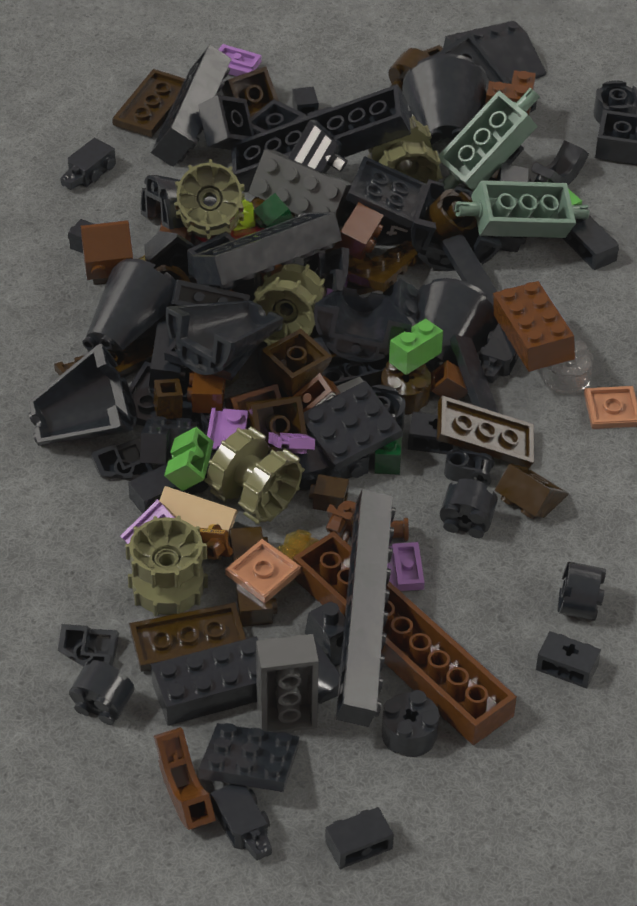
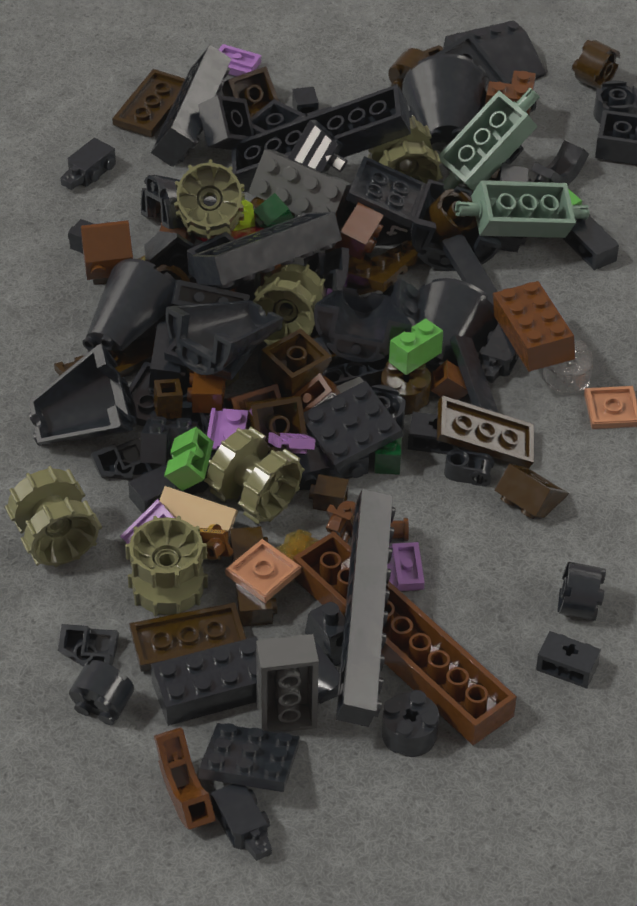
(53, 517): none -> olive piece
(359, 837): black brick -> none
(468, 507): black brick -> none
(596, 64): none -> dark brown brick

